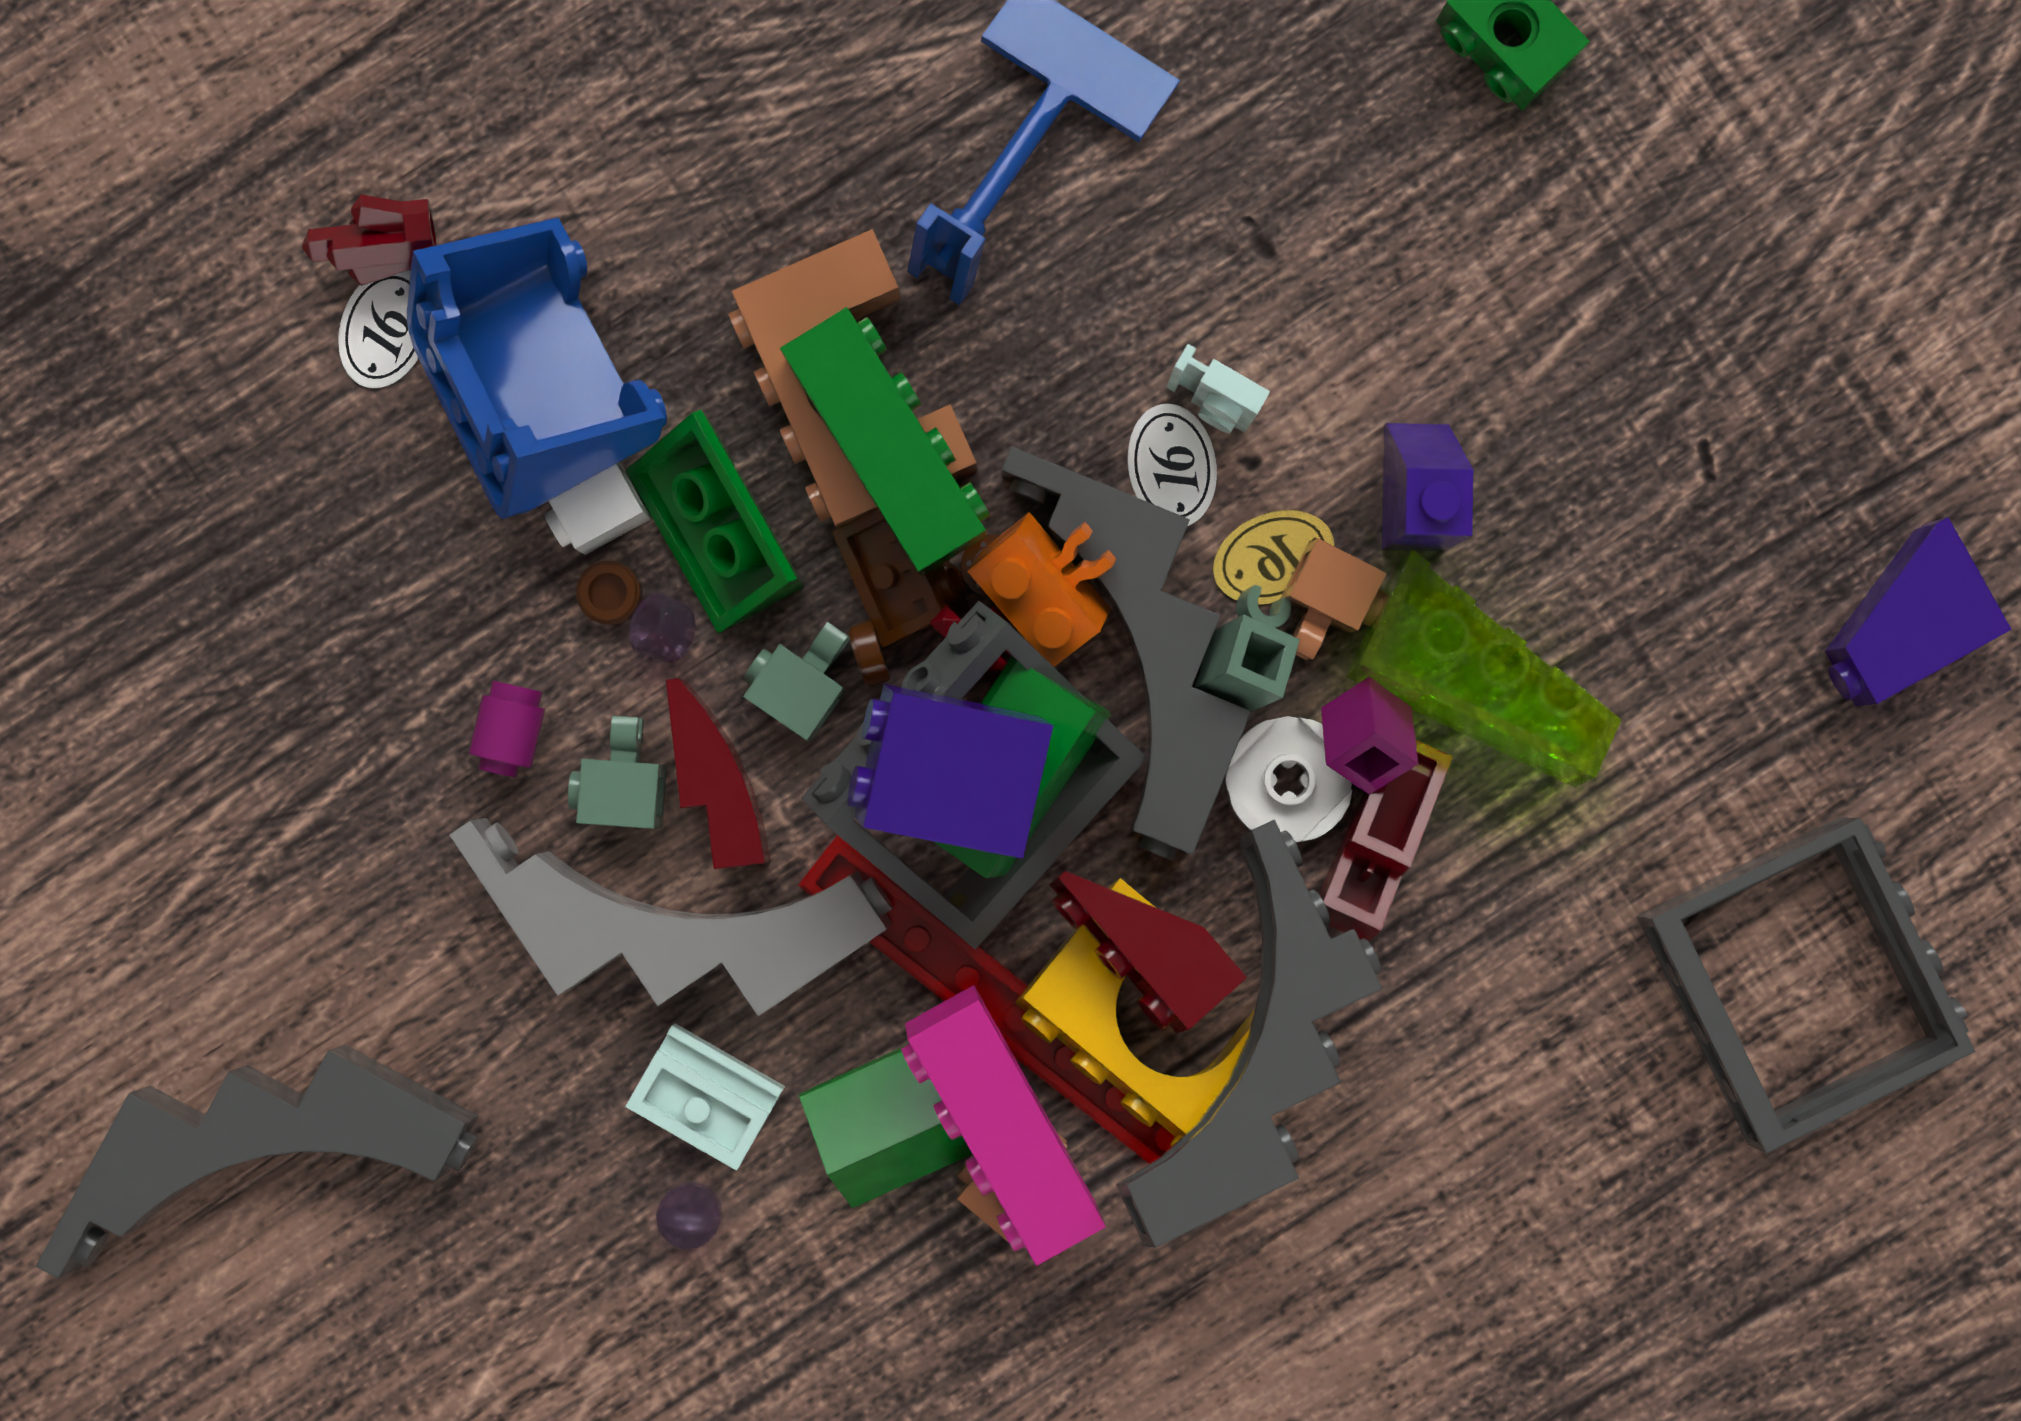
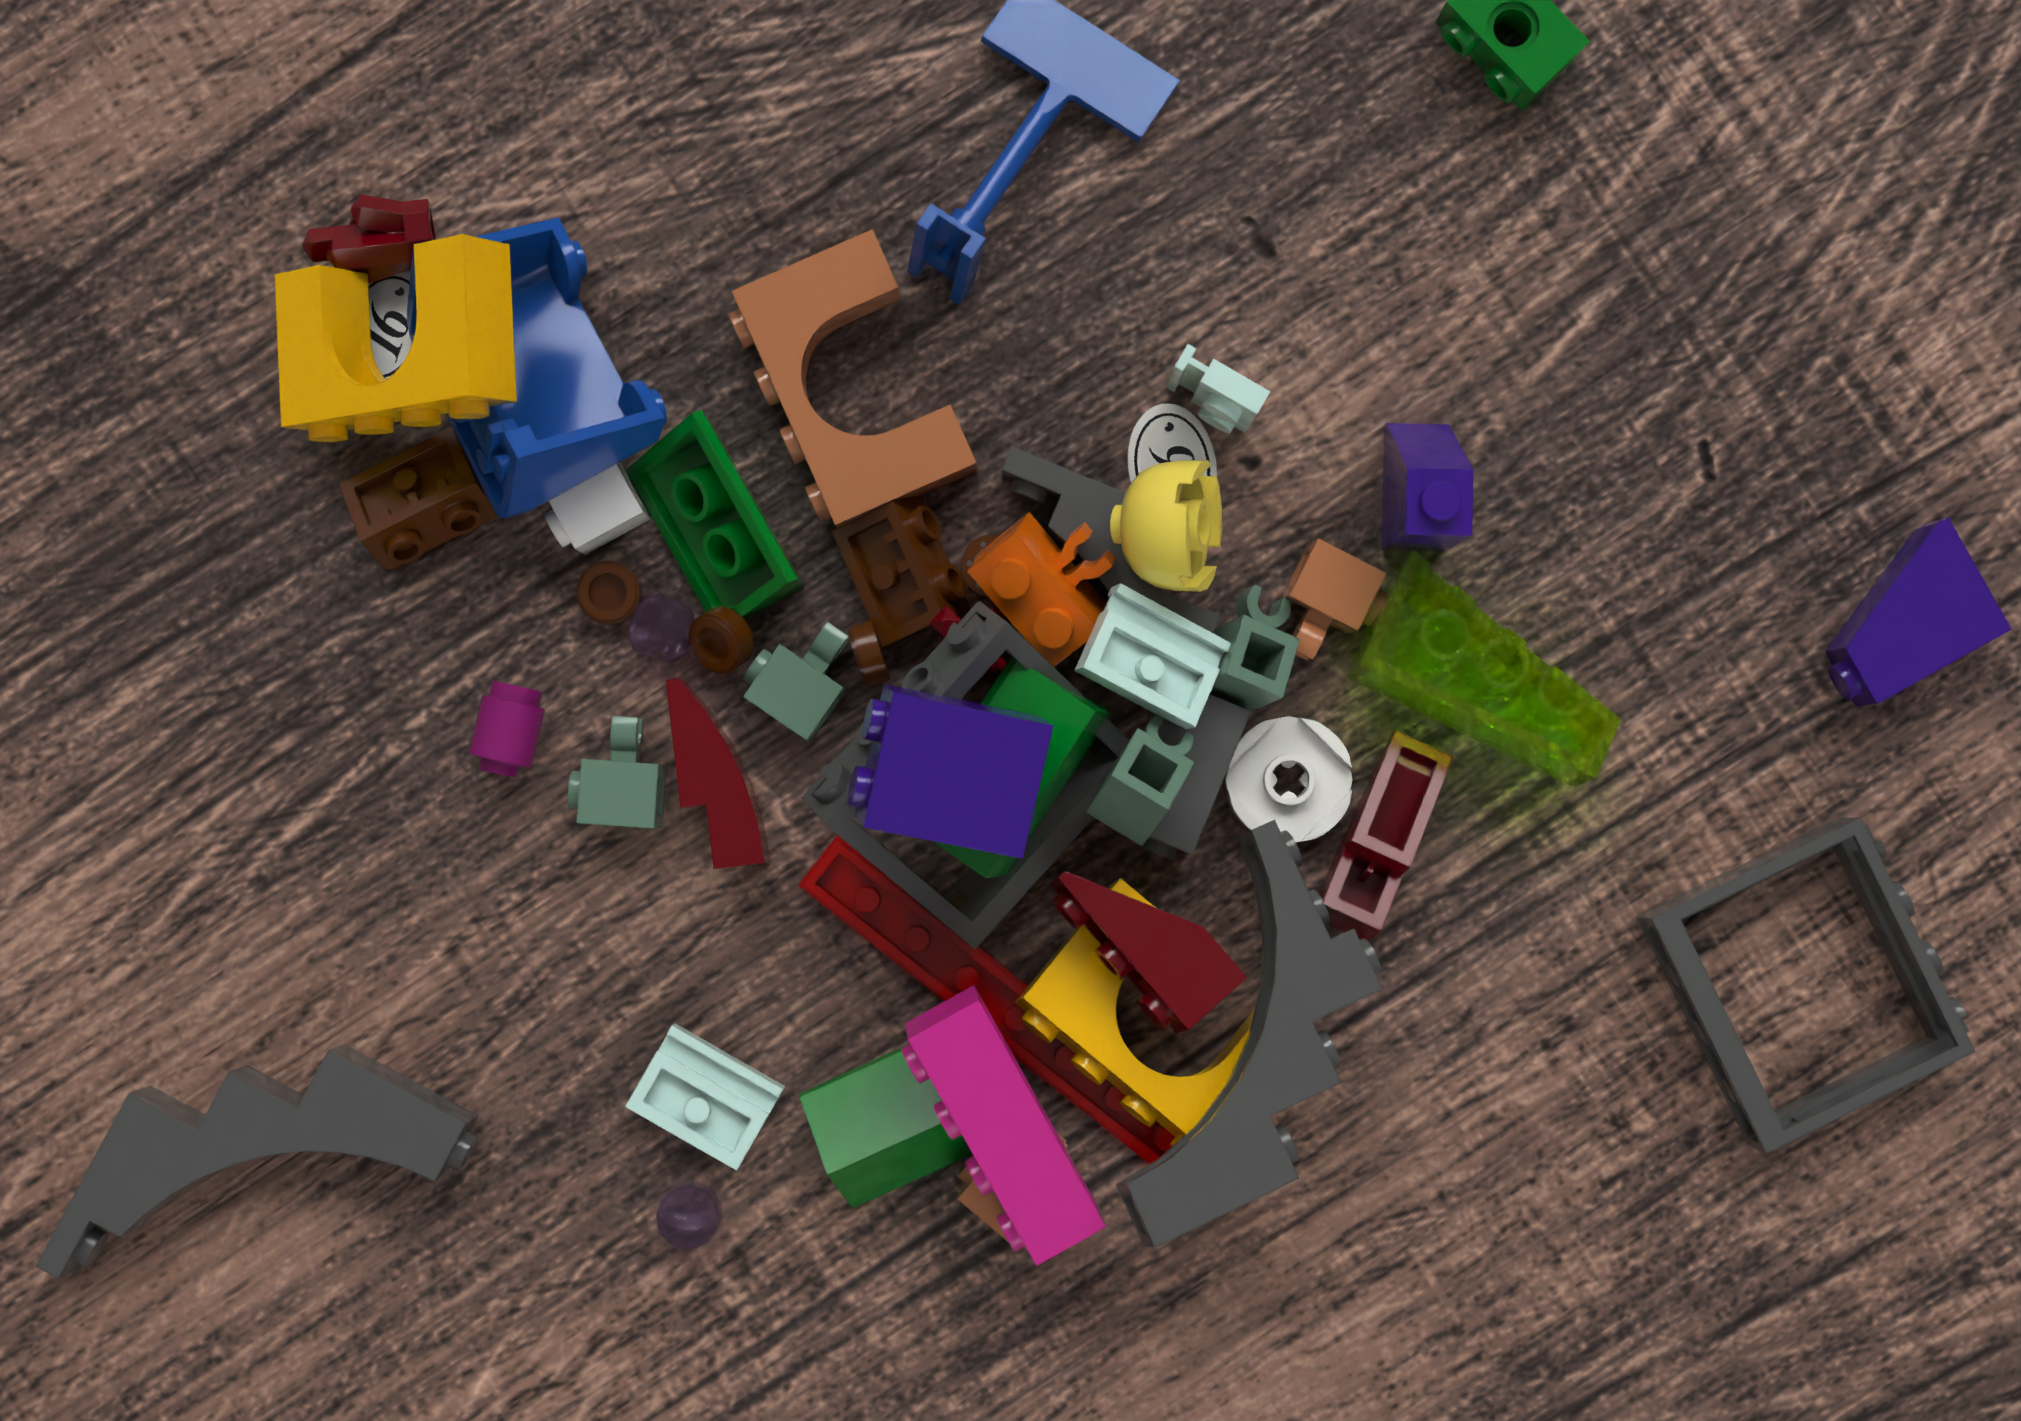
(416, 500): none -> reddish brown bracket
(456, 360): none -> yellow arch
(581, 927): light grey arch -> none
(721, 640): none -> reddish brown tile
(885, 441): green brick -> none
(1142, 783): none -> sand green brick
(1152, 657): none -> light aqua plate
(1169, 523): none -> light yellow cylinder
(1266, 552): clear yellow sticker -> none
(1369, 735): magenta brick -> none

